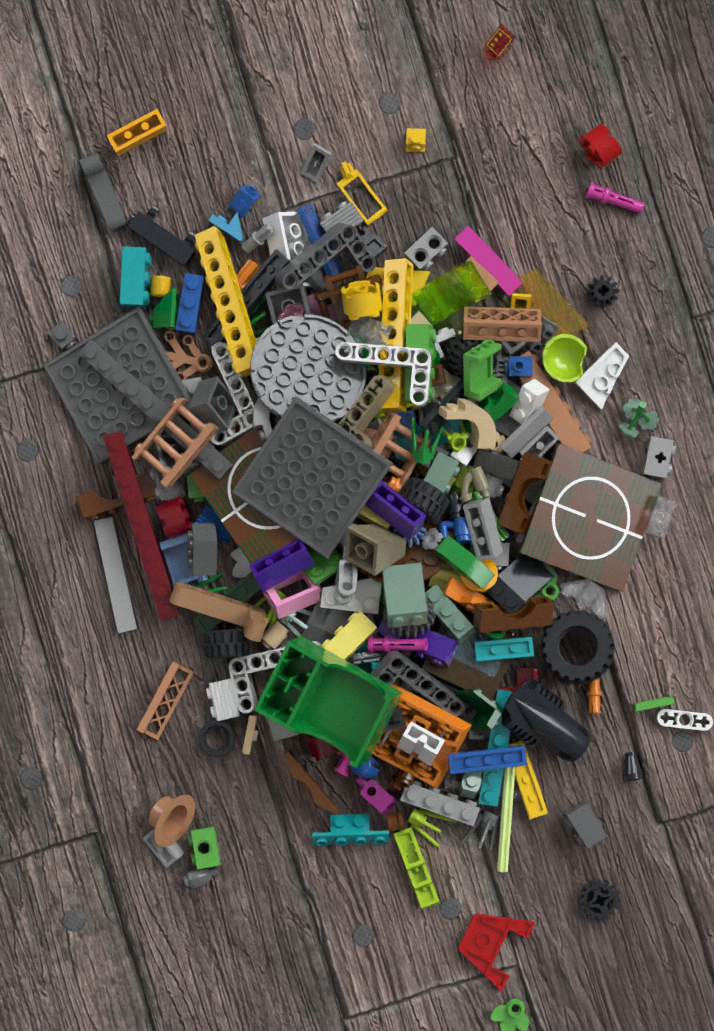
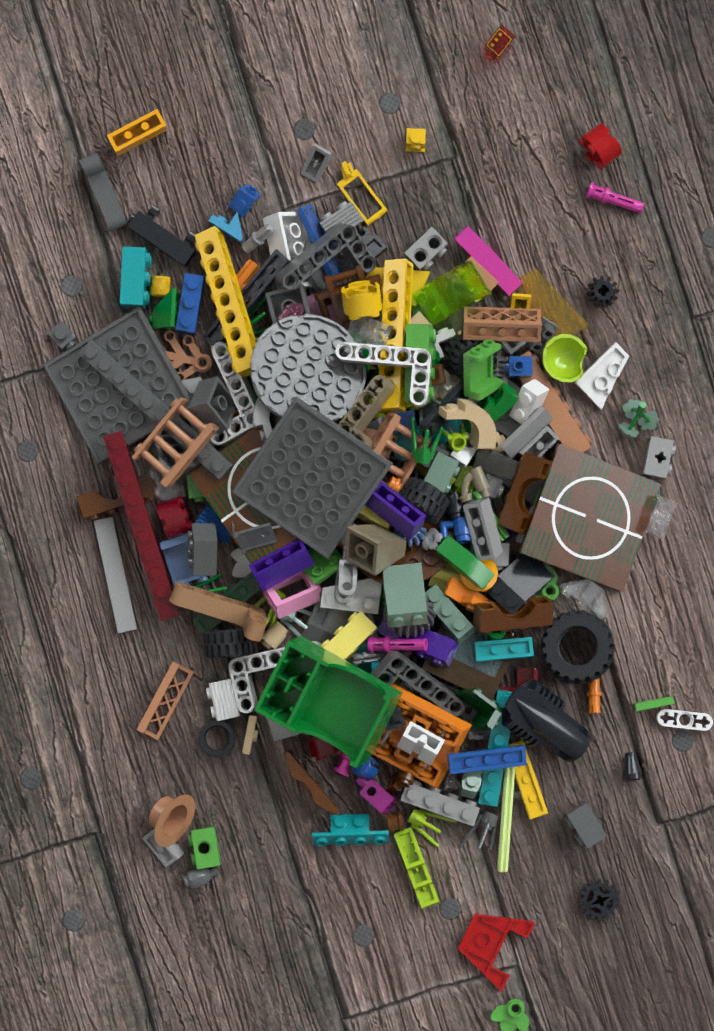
(254, 537): none -> dark grey piece

